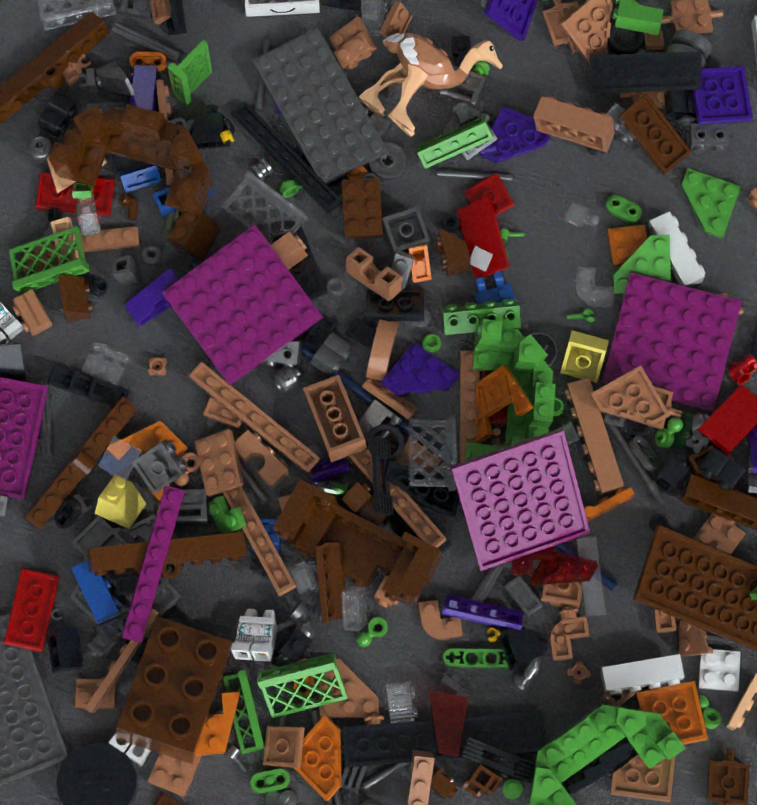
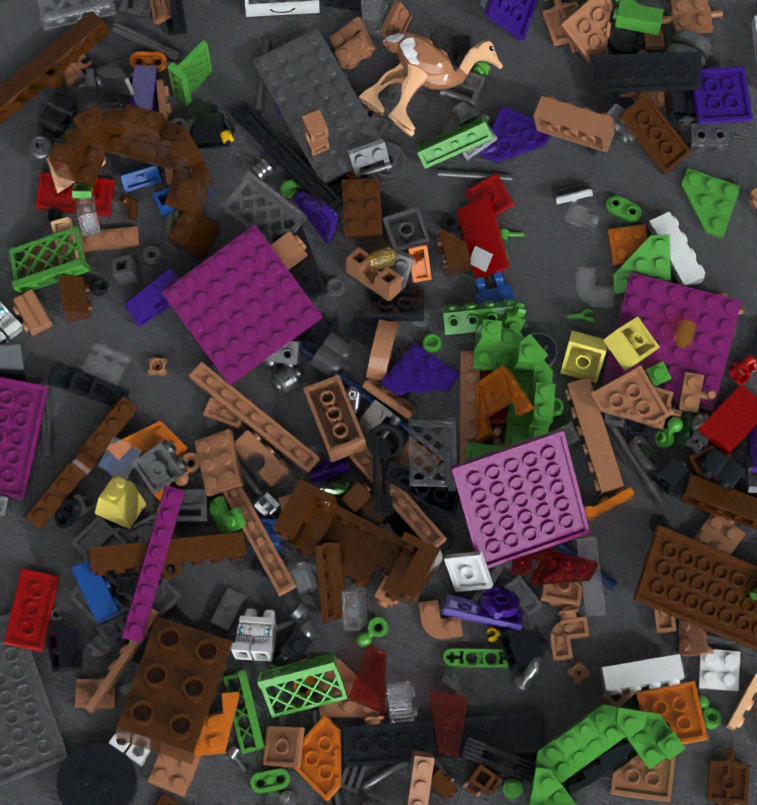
(228, 609): none -> flat silver plate
(265, 504): none -> flat silver tile
(315, 132): none -> nougat arch
(318, 214): none -> dark purple plate
(355, 398): none -> flat silver arm
(367, 155): none -> flat silver plate
(370, 680): none -> clear red wing
(382, 258): none -> clear yellow brick
(468, 571): none -> white plate
(499, 602): none -> dark purple plate
(515, 319): none -> bright green plate
(572, 193): none -> flat silver plate
(631, 343): none -> light yellow slope
(658, 374): none -> bright green plate
(684, 334): none -> clear yellow brick
(692, 393): none -> nougat plate

